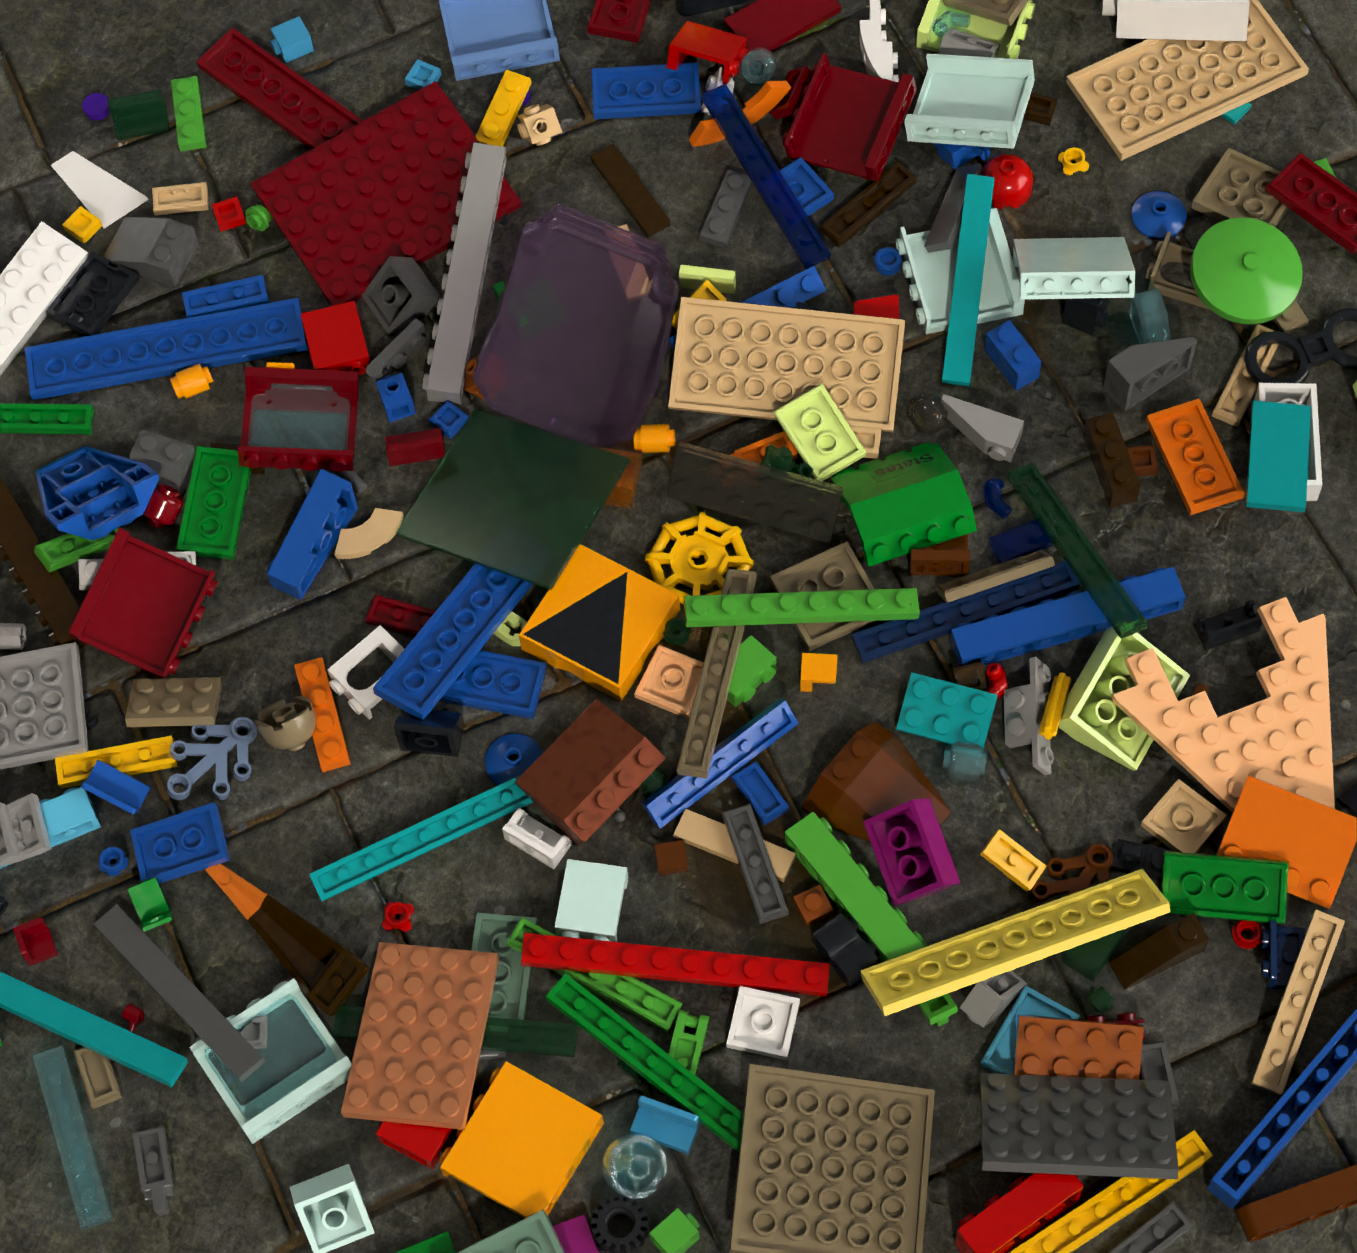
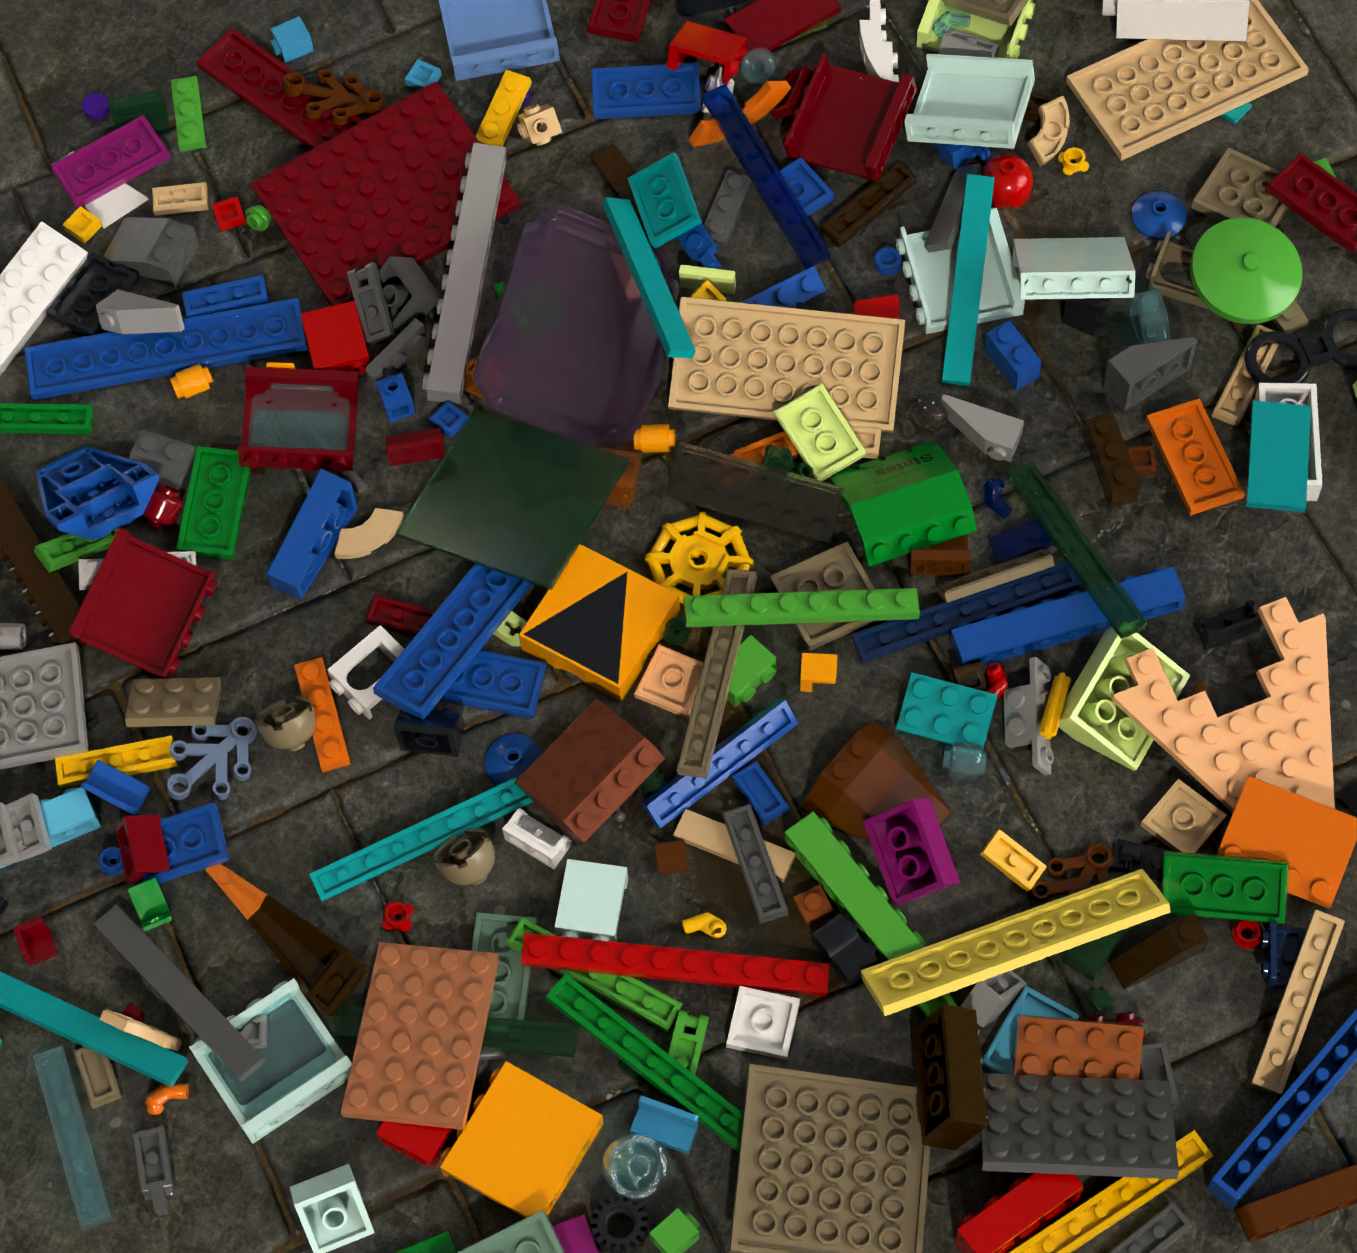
(110, 161): none -> magenta tile
(136, 314): none -> light grey slope
(141, 846): none -> dark red panel
(141, 1029): none -> tan tile
(163, 1093): none -> orange arm
(365, 101): none -> reddish brown plant
(371, 303): none -> dark grey plate
(467, 858): none -> dark tan cylinder
(649, 278): none -> teal tile
(664, 200): none -> teal plate
(700, 247): none -> blue hinge
(706, 923): none -> yellow arm
(949, 1077): none -> dark brown brick
(1052, 130): none -> tan tile

